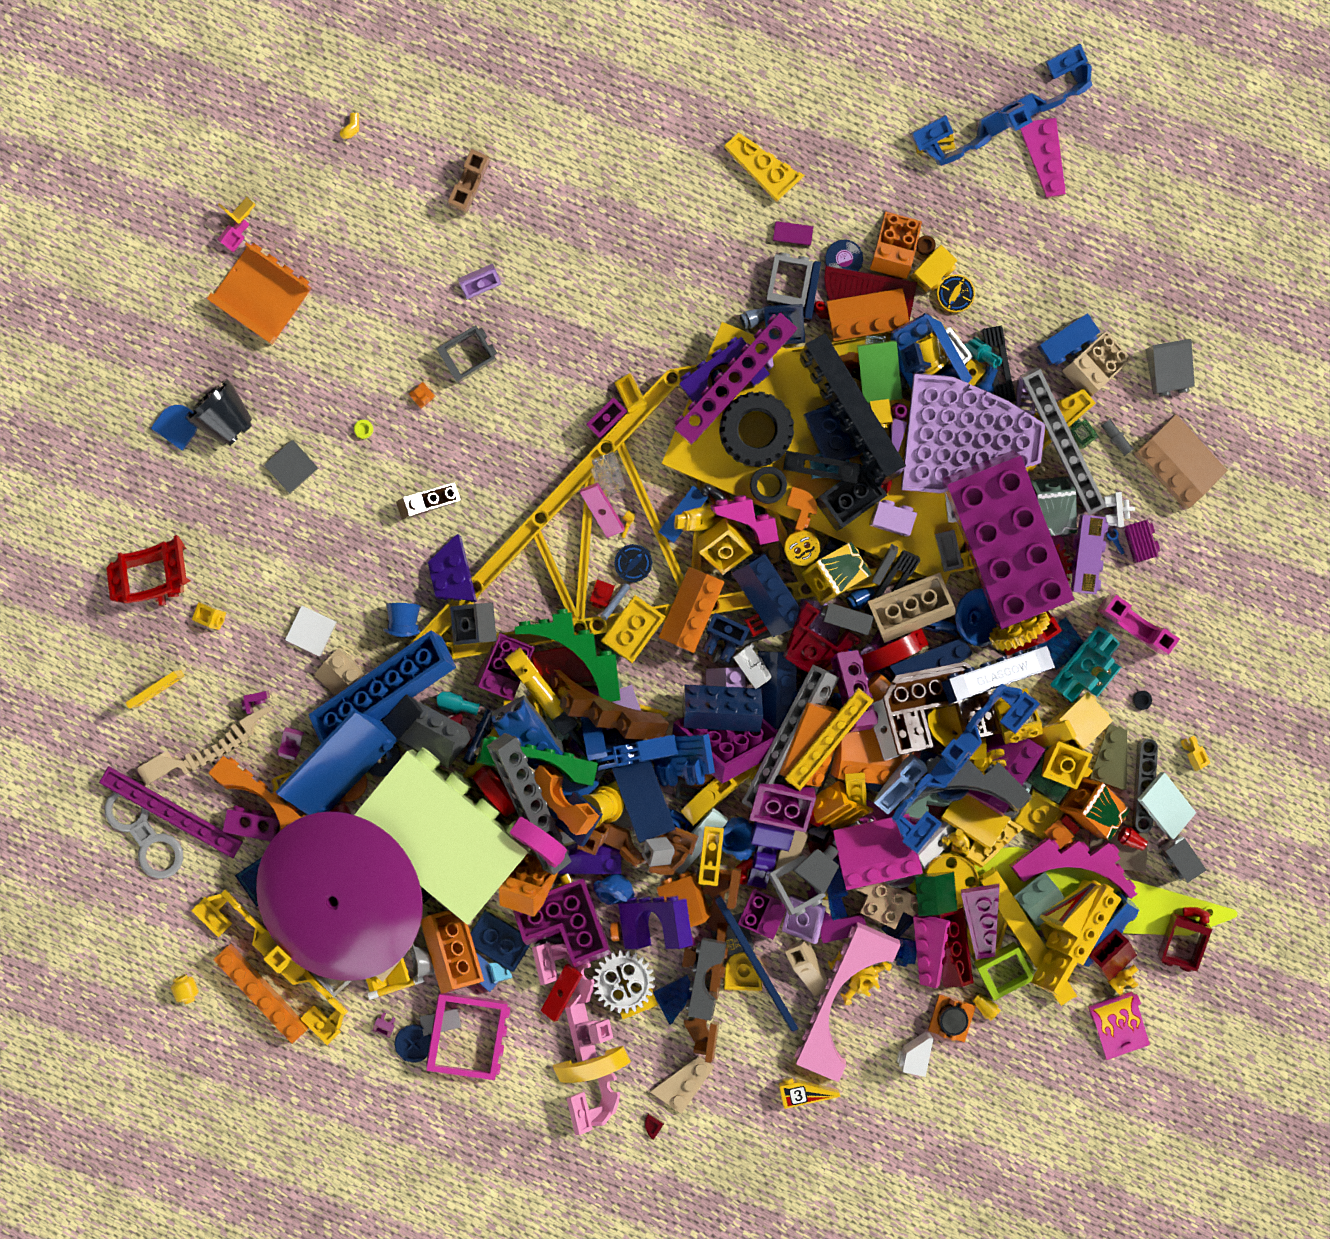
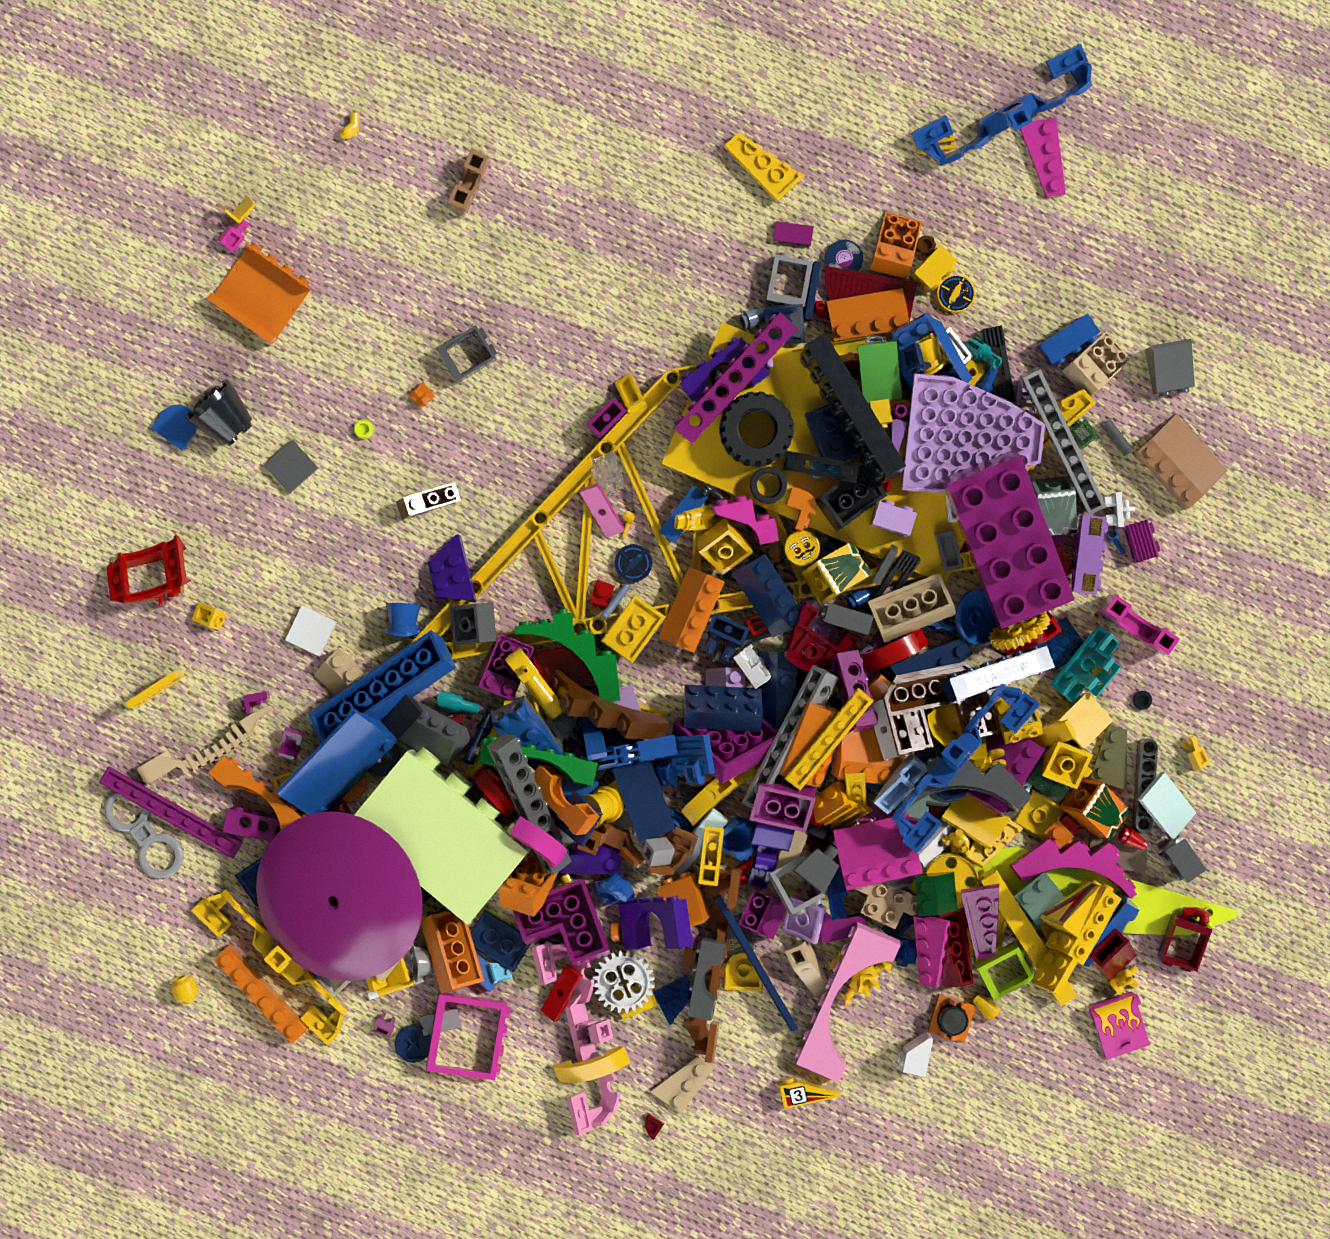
(479, 281): medium lavender slope -> none

